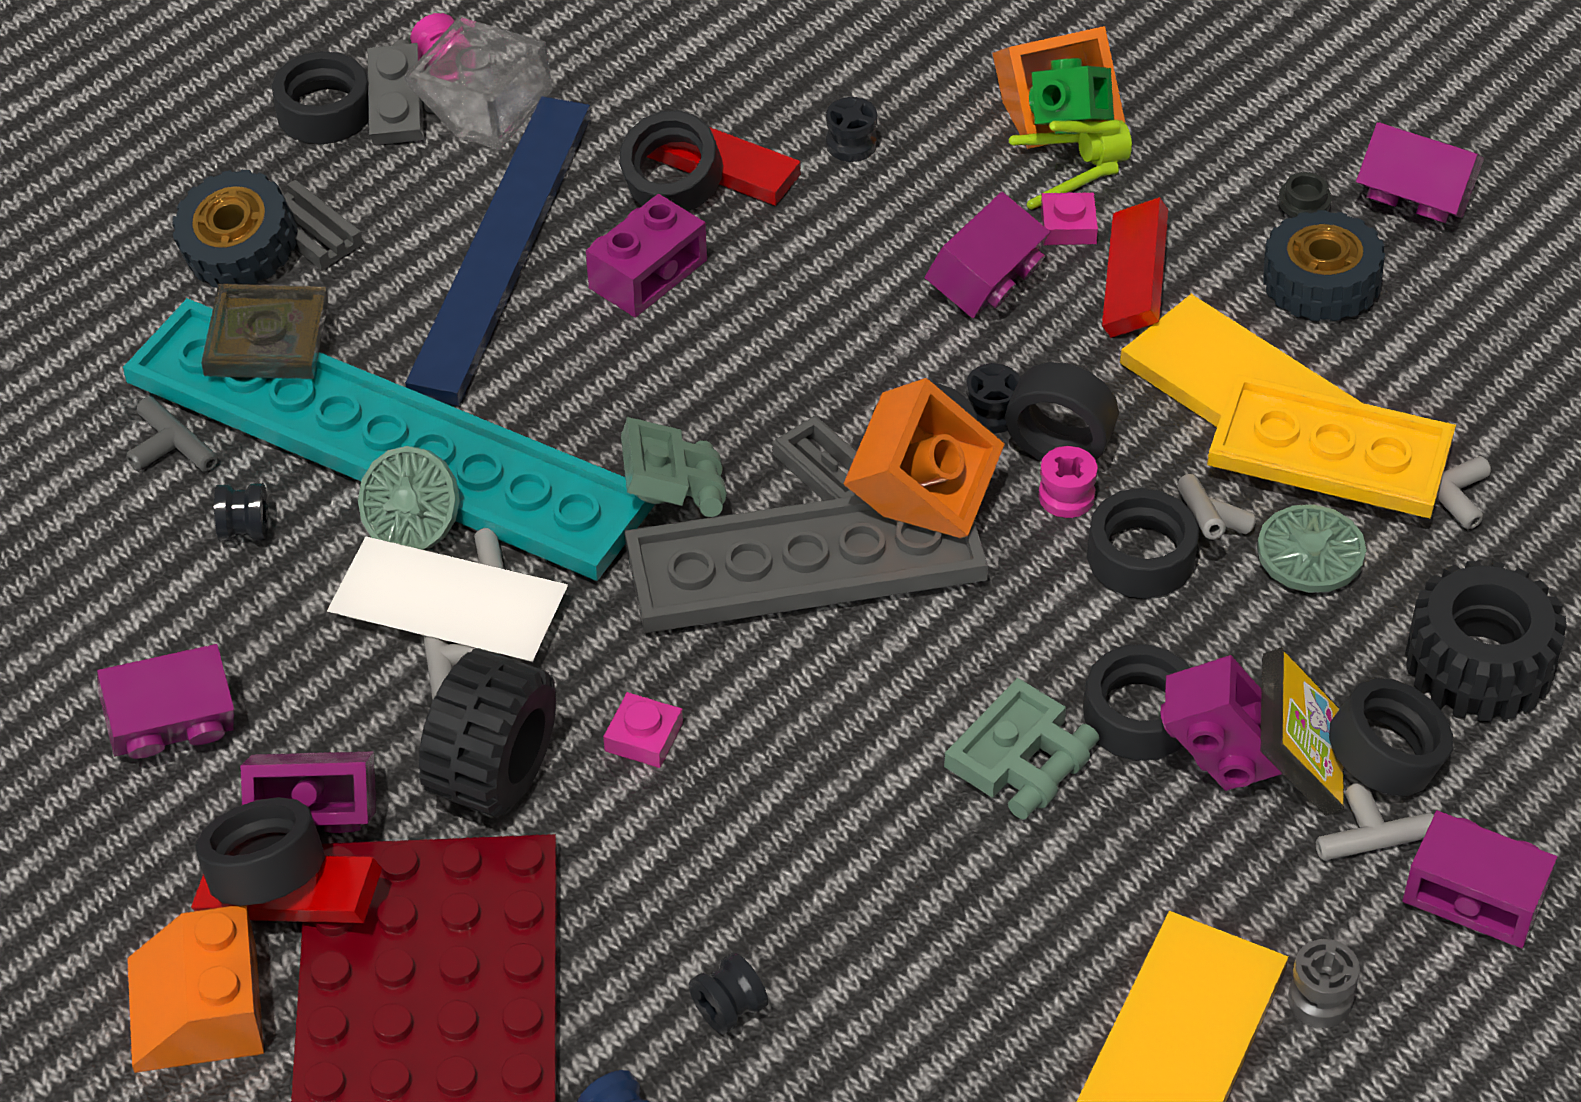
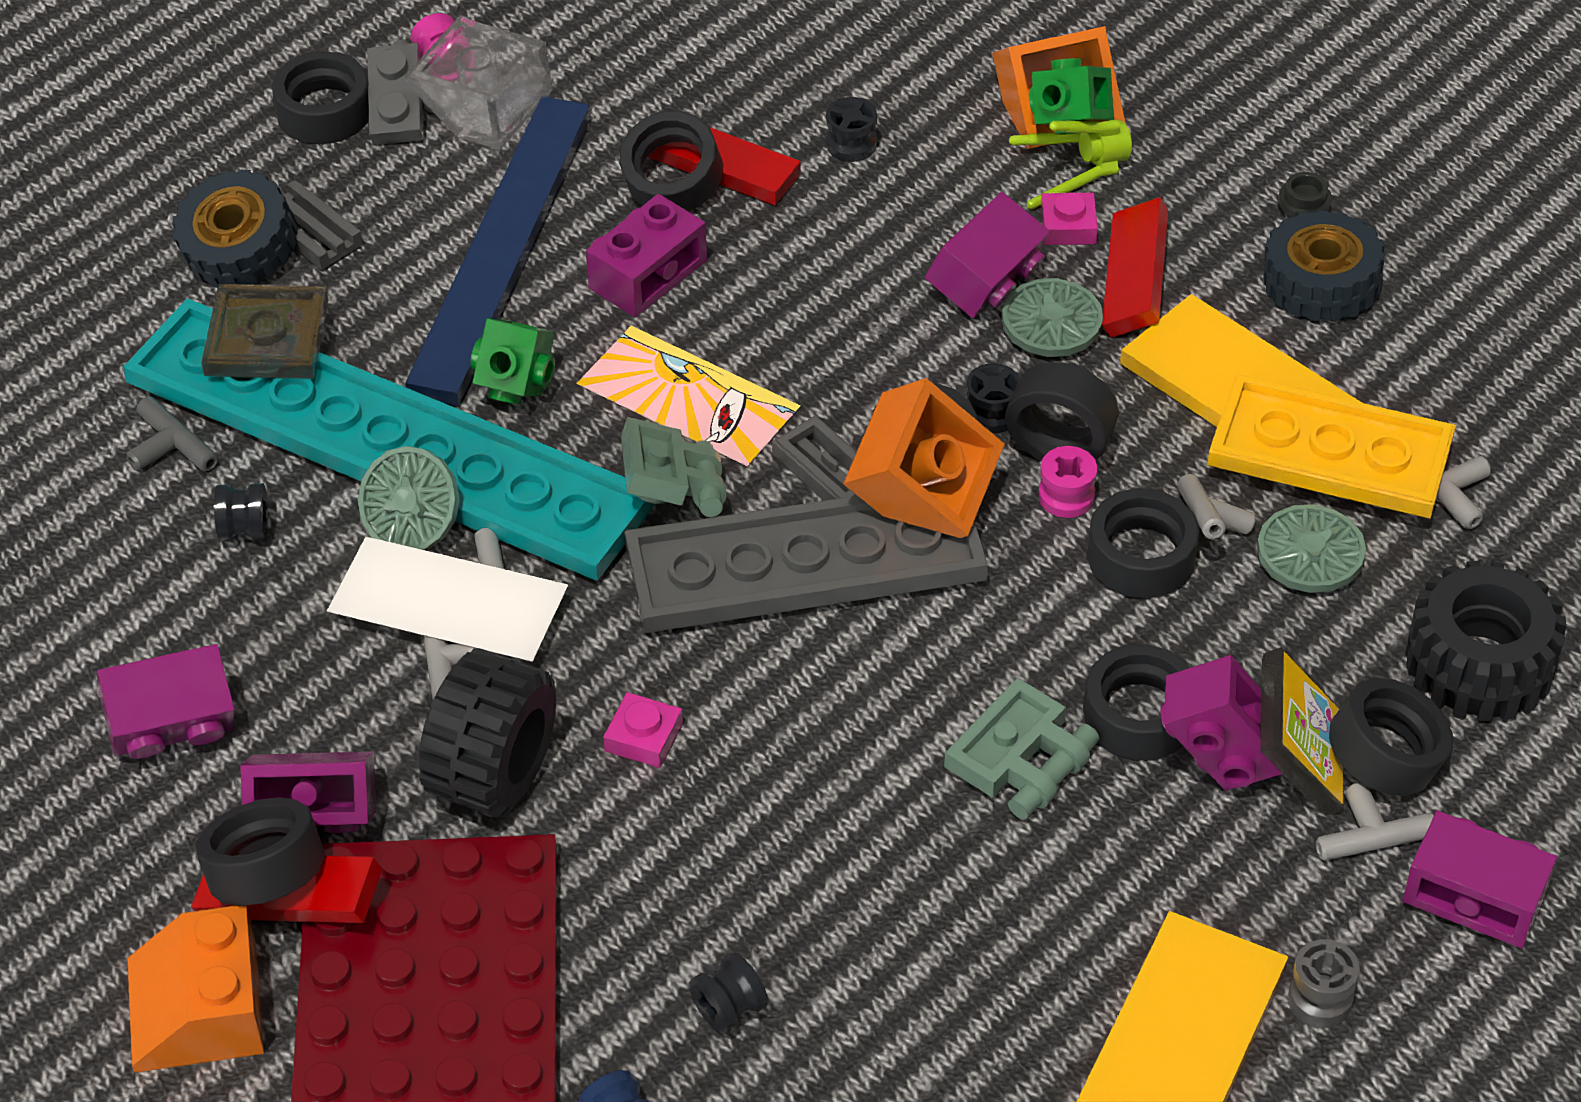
(513, 360): none -> green brick
(689, 395): none -> sticker
(1052, 317): none -> sand green wheel
(1419, 171): magenta brick -> none

